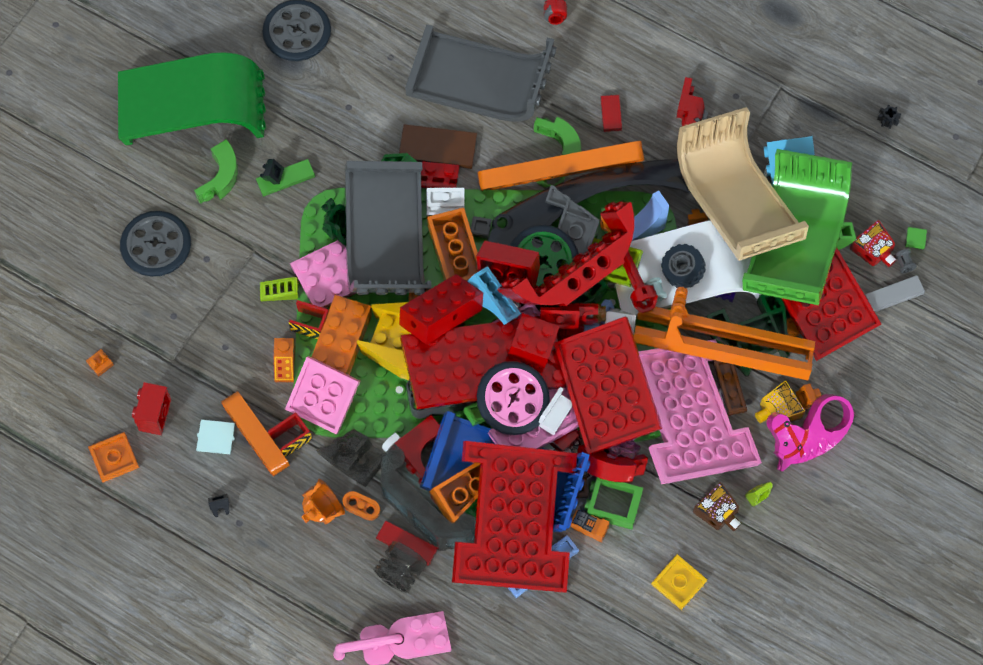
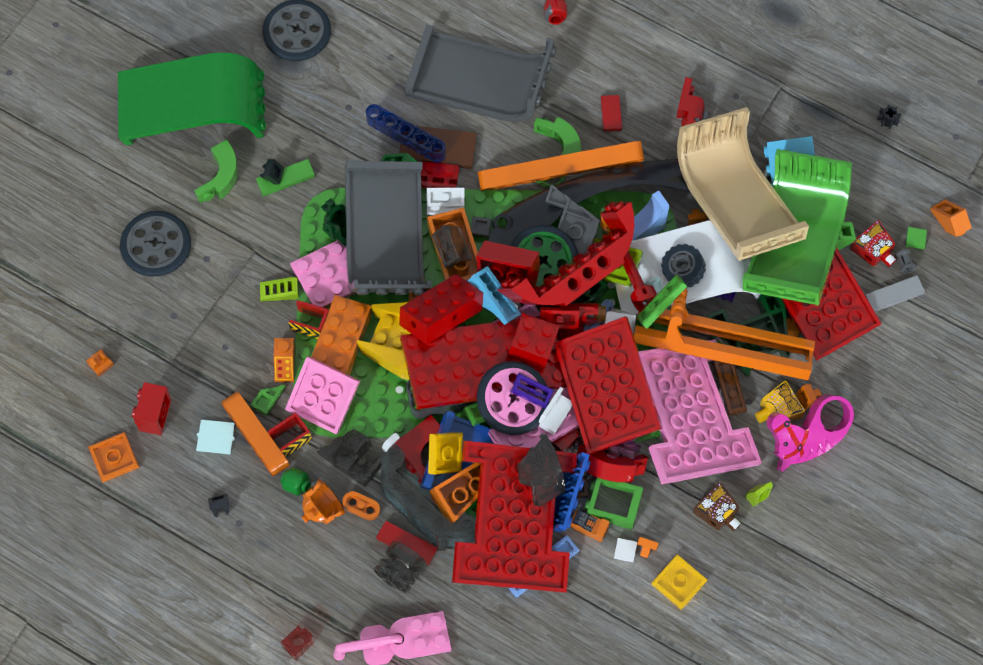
(267, 399): none -> bright green tile
(295, 481): none -> green head
(297, 651): none -> clear red brick
(400, 126): none -> clear blue beam
(445, 452): none -> yellow tile
(451, 245): none -> clear smoke panel
(514, 390): none -> dark purple tile
(542, 472): none -> clear smoke slope
(625, 550): none -> white tile
(647, 546): none -> orange tile
(661, 301): none -> bright green tile
(951, 217): none -> orange slope

